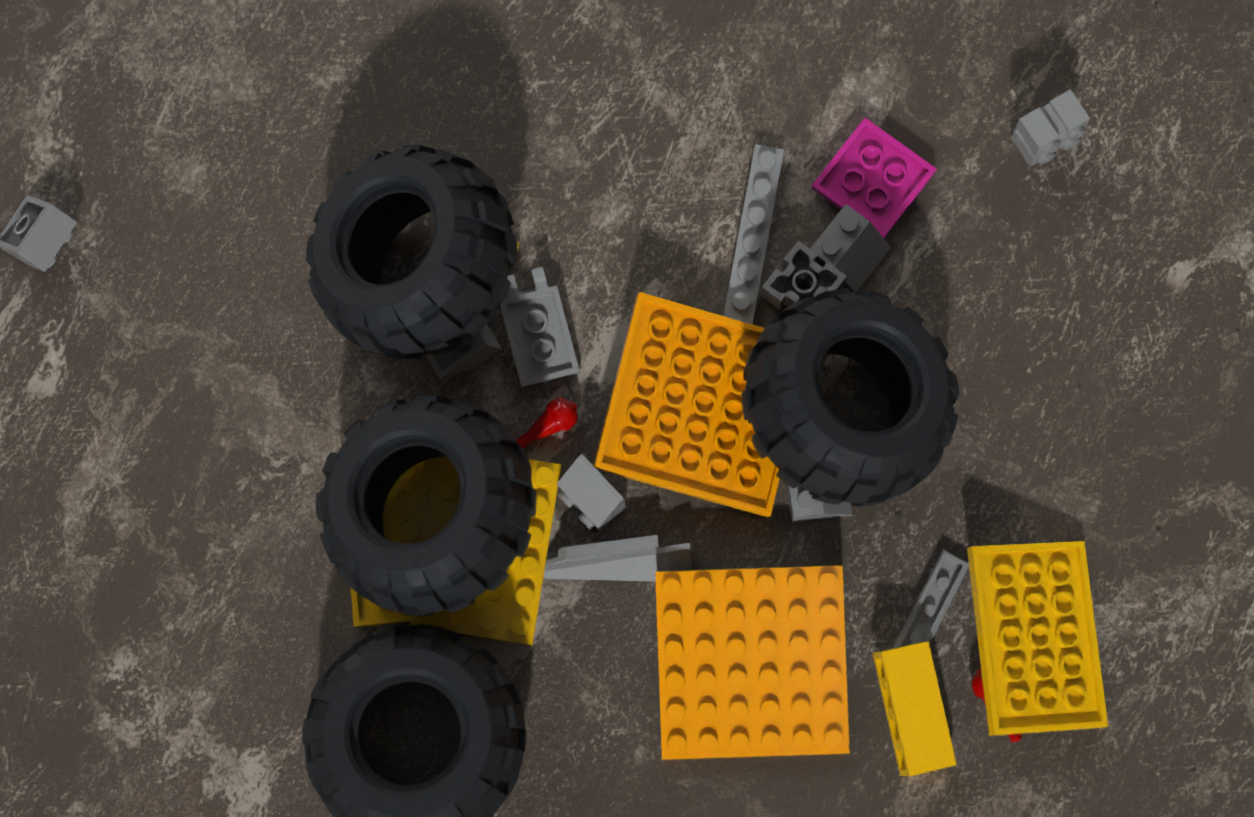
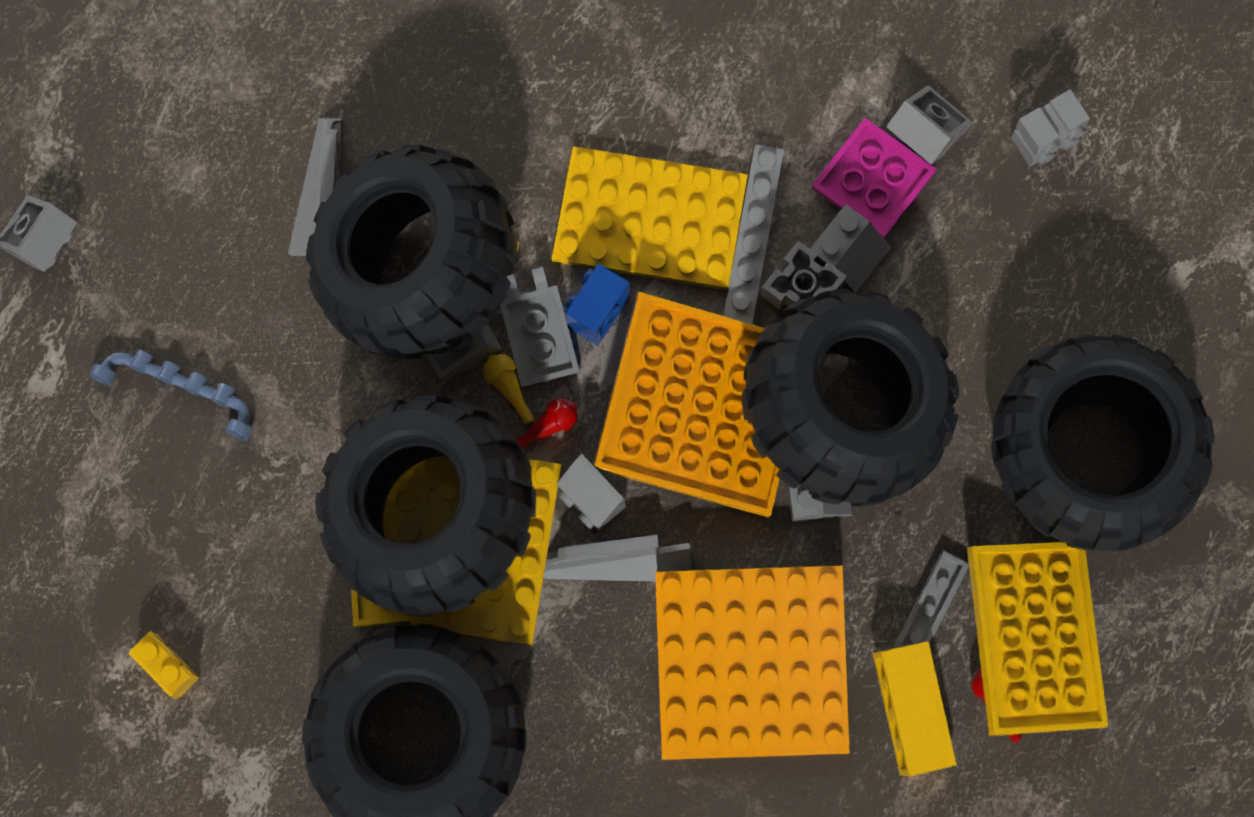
(163, 665): none -> yellow brick
(170, 375): none -> sand blue bar
(319, 181): none -> light grey wedge
(500, 372): none -> yellow piece
(597, 304): none -> blue brick
(650, 218): none -> yellow plate
(928, 124): none -> light grey slope
(1157, 401): none -> black tyre

